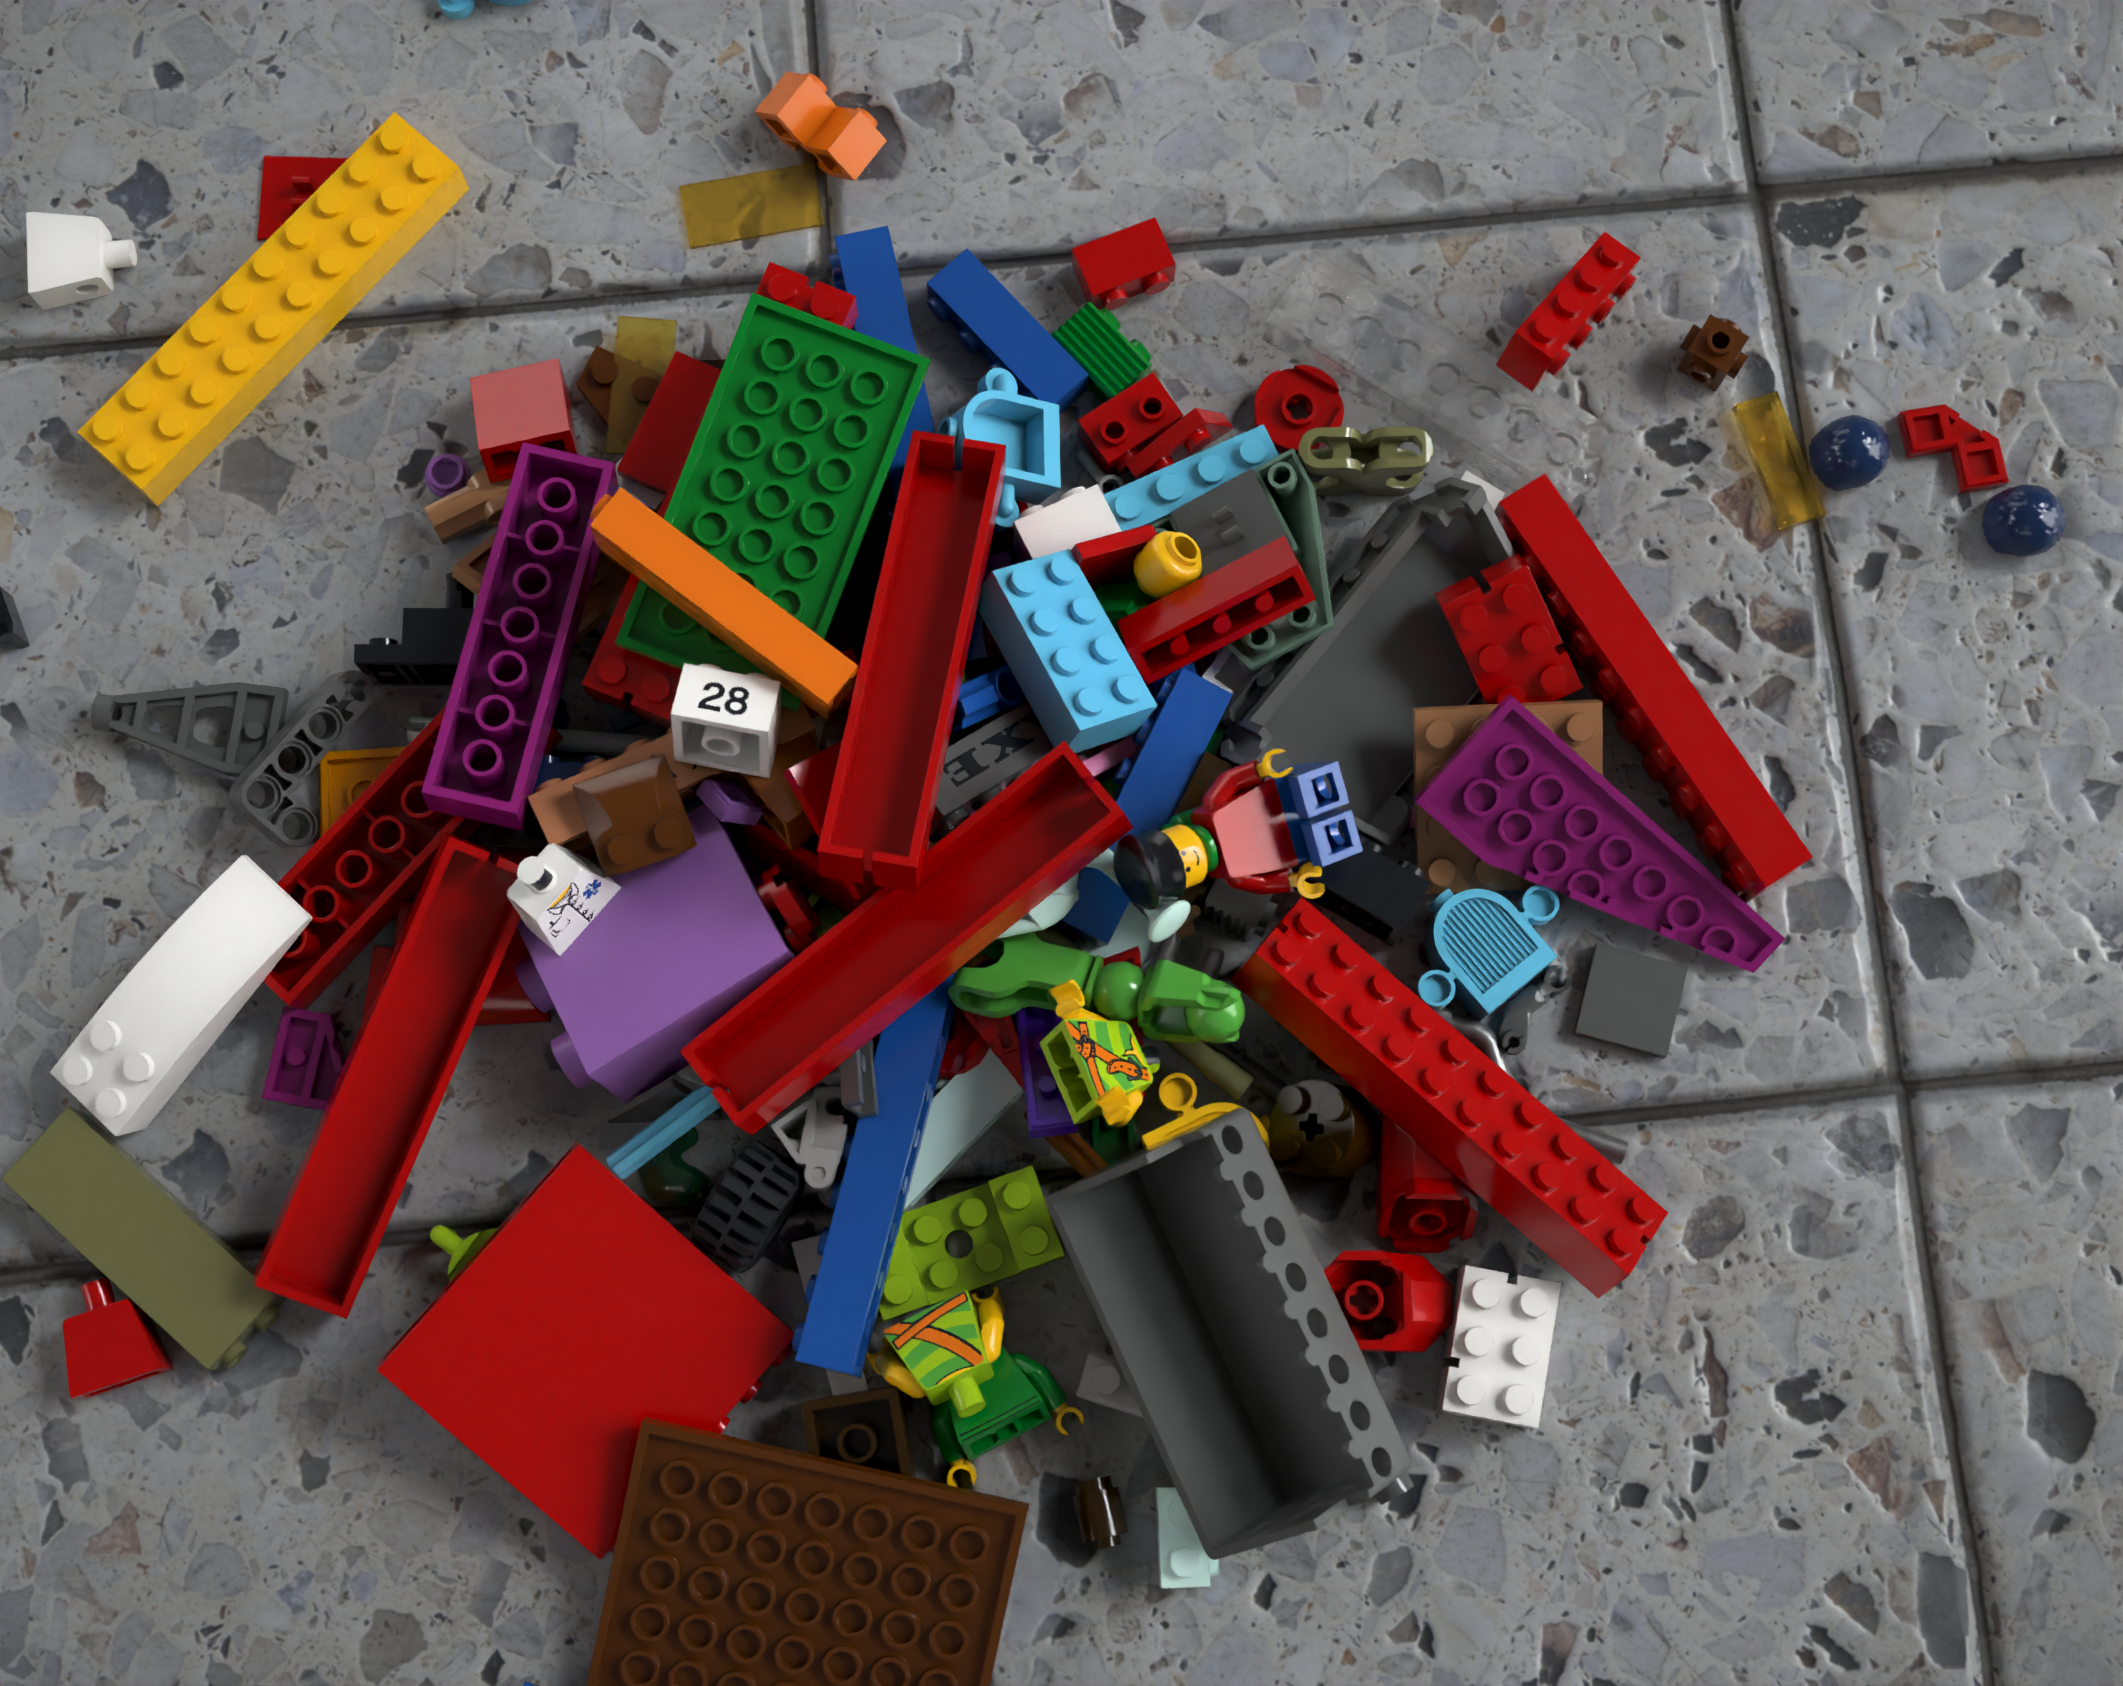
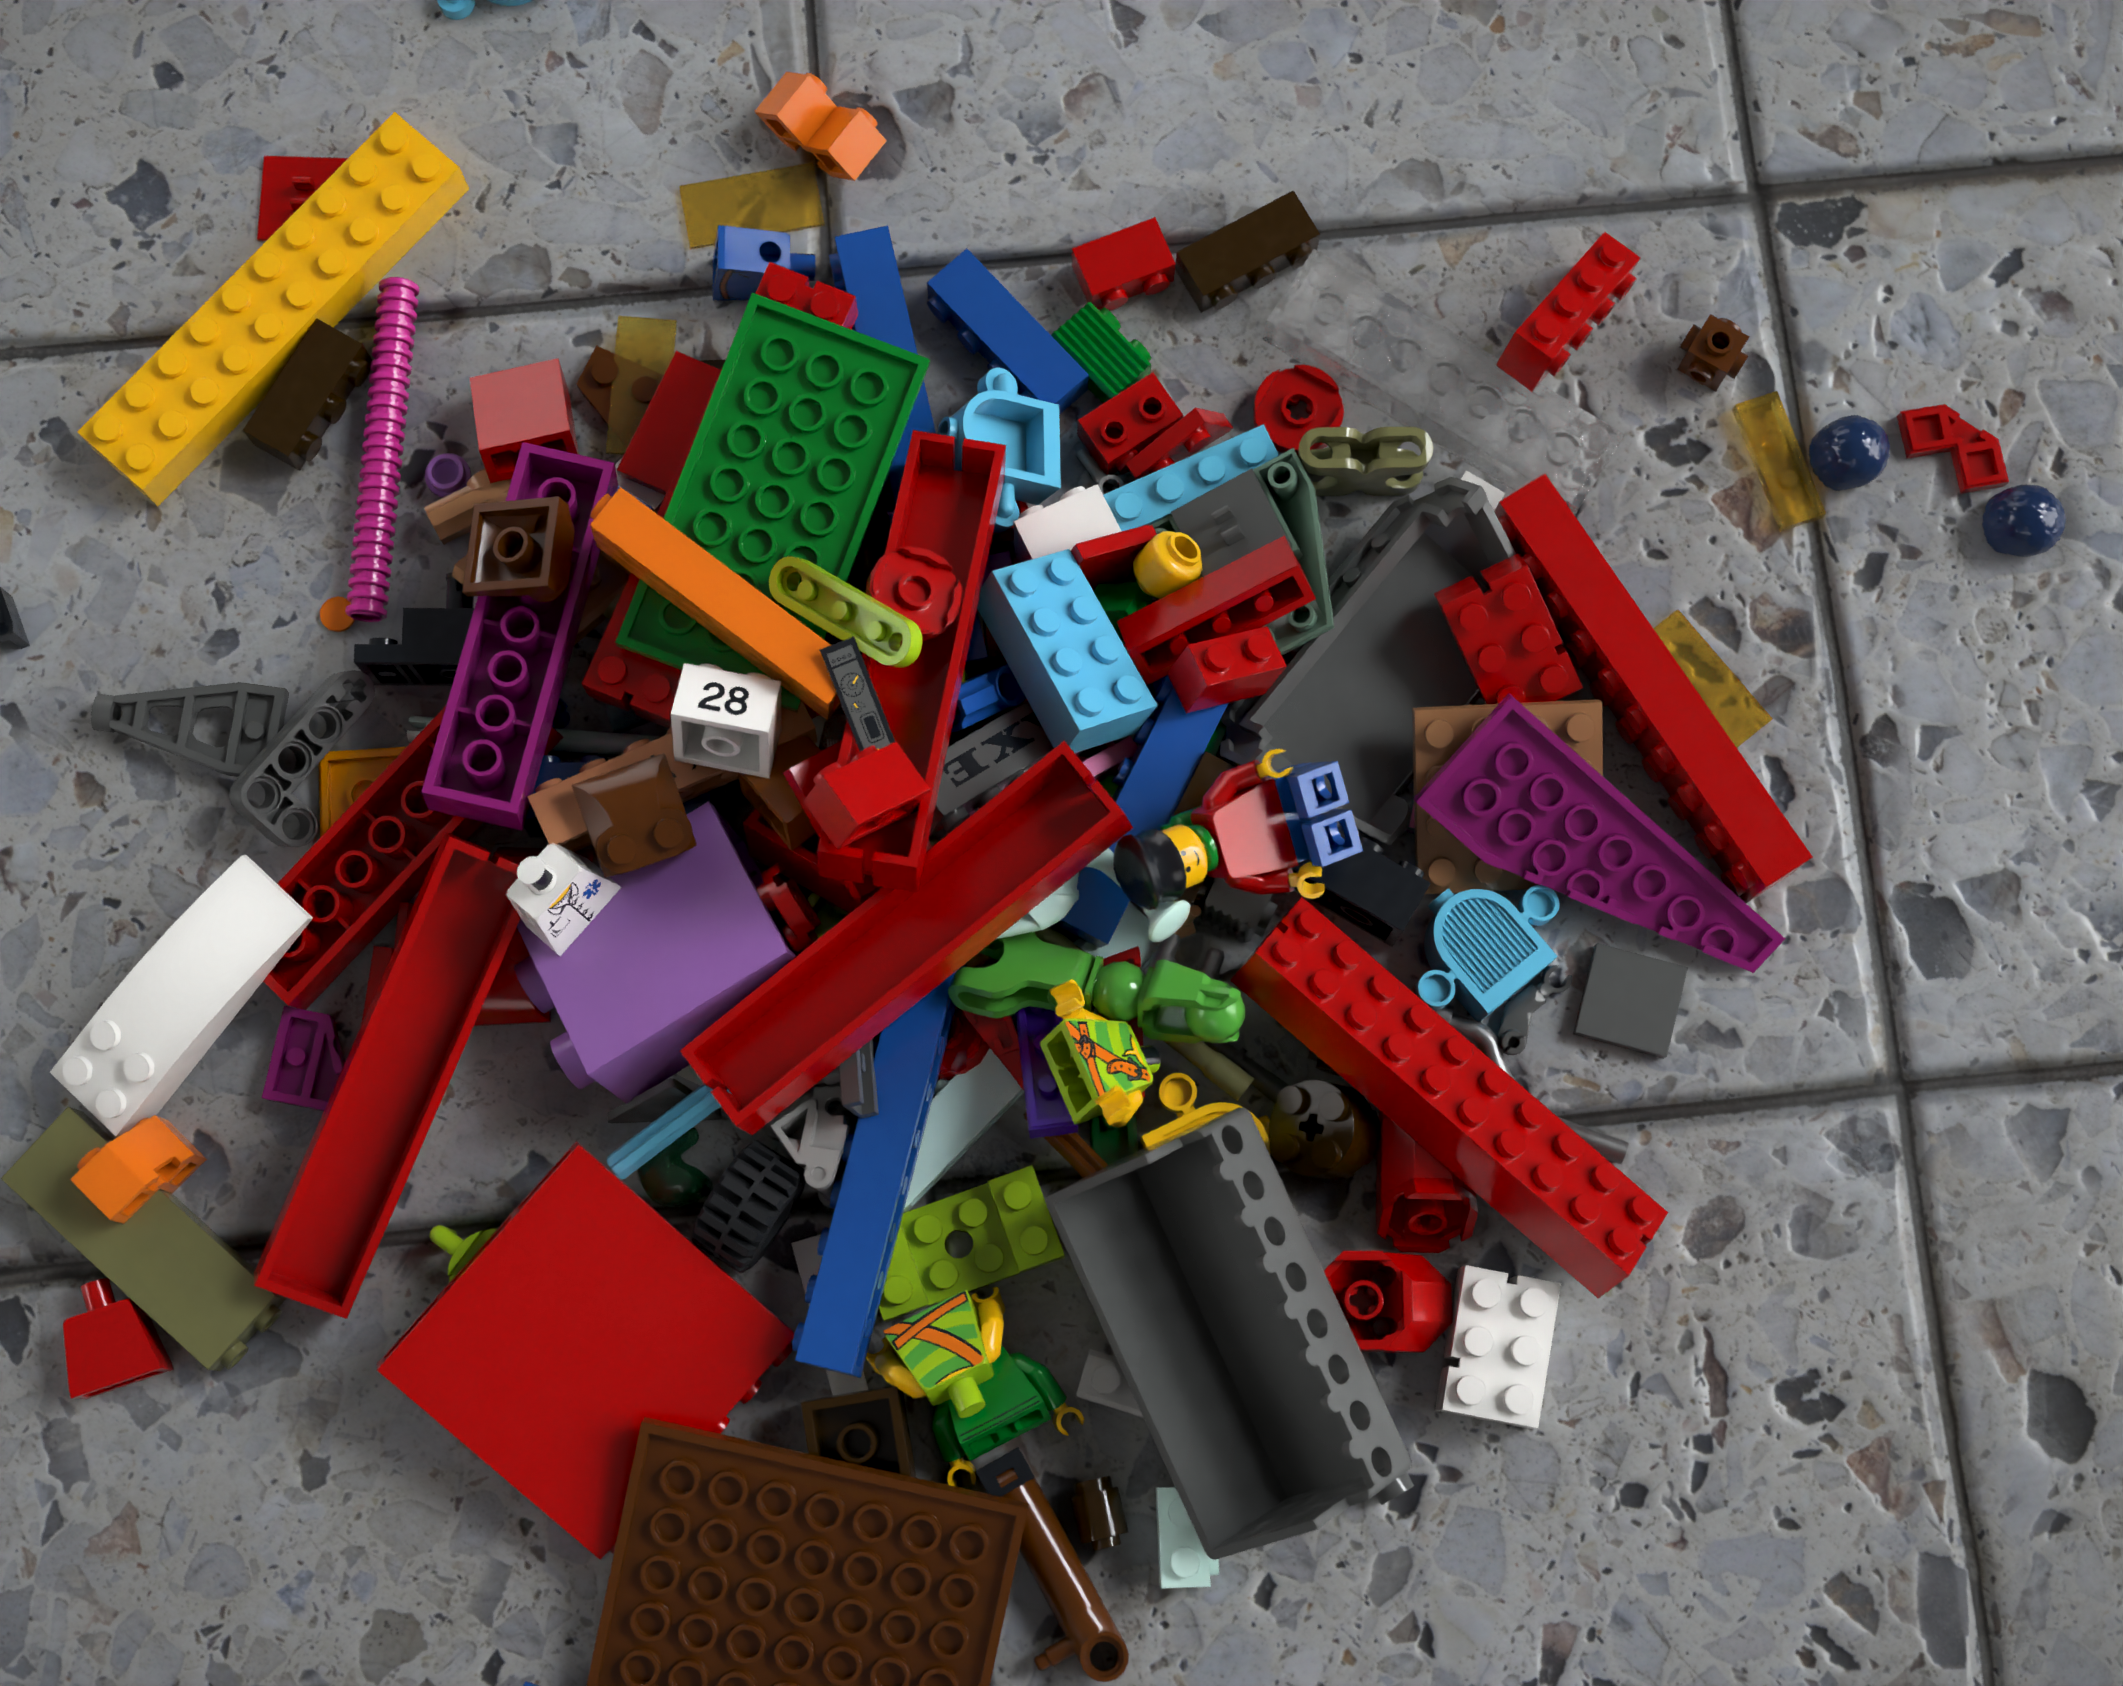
(72, 258): white torso -> none
(135, 1167): none -> orange brick
(309, 395): none -> dark brown brick
(334, 615): none -> orange piece
(382, 449): none -> dark pink piece
(520, 549): none -> reddish brown slope
(729, 802): medium lavender tile -> none
(743, 256): none -> blue torso
(845, 611): none -> lime plate
(858, 696): none -> sticker
(865, 793): none -> red brick
(917, 587): none -> red tile
(1056, 1572): none -> reddish brown piece
(1226, 669): none -> red brick
(1247, 252): none -> dark brown brick
(1714, 681): none -> clear yellow piece

